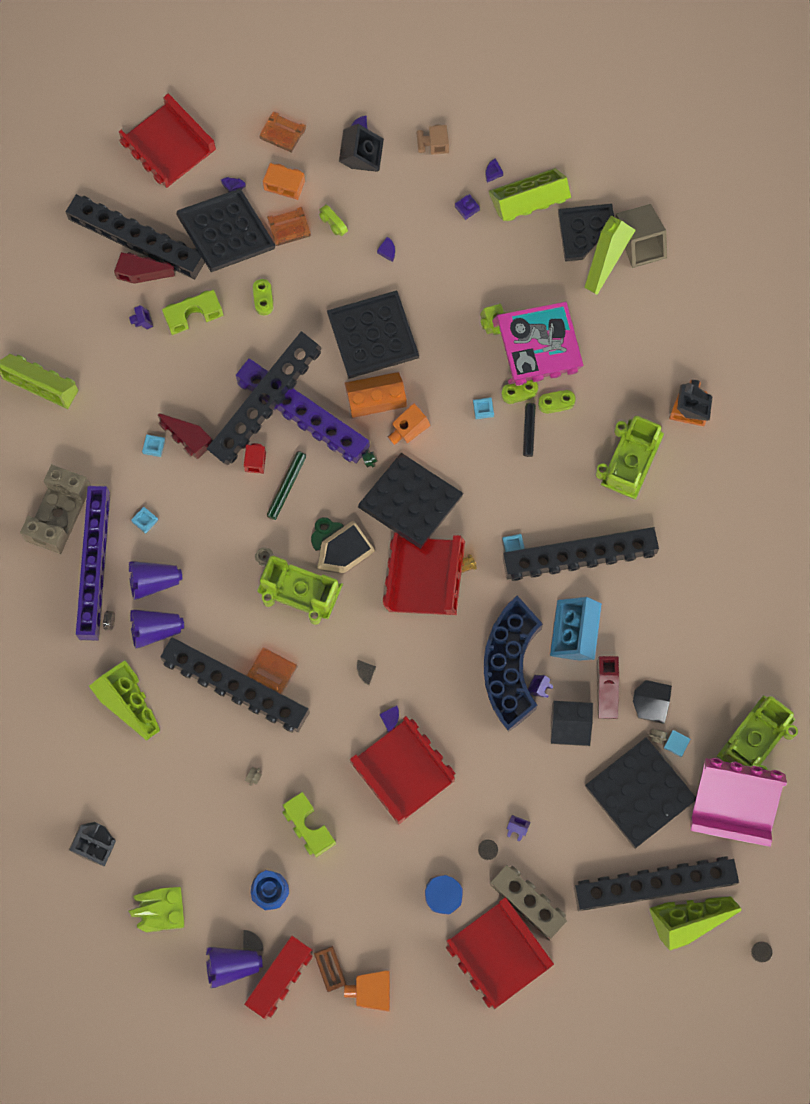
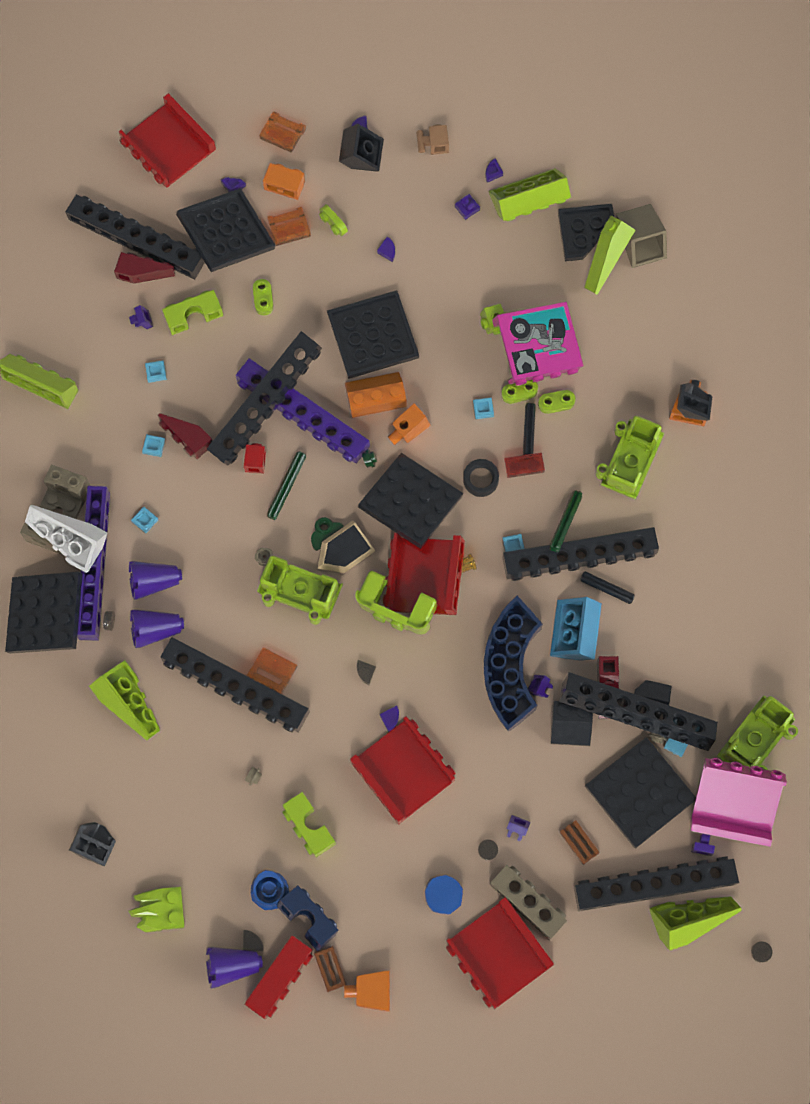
(44, 612): none -> black plate
(73, 538): none -> white wedge
(155, 371): none -> medium azure tile
(299, 903): none -> dark blue arch
(370, 596): none -> lime container
(481, 463): none -> black tyre
(524, 465): none -> clear red plate
(565, 521): none -> dark green axle
(589, 856): none -> dark orange tile
(607, 587): none -> black axle
(638, 711): none -> black brick
(703, 847): none -> dark purple tile

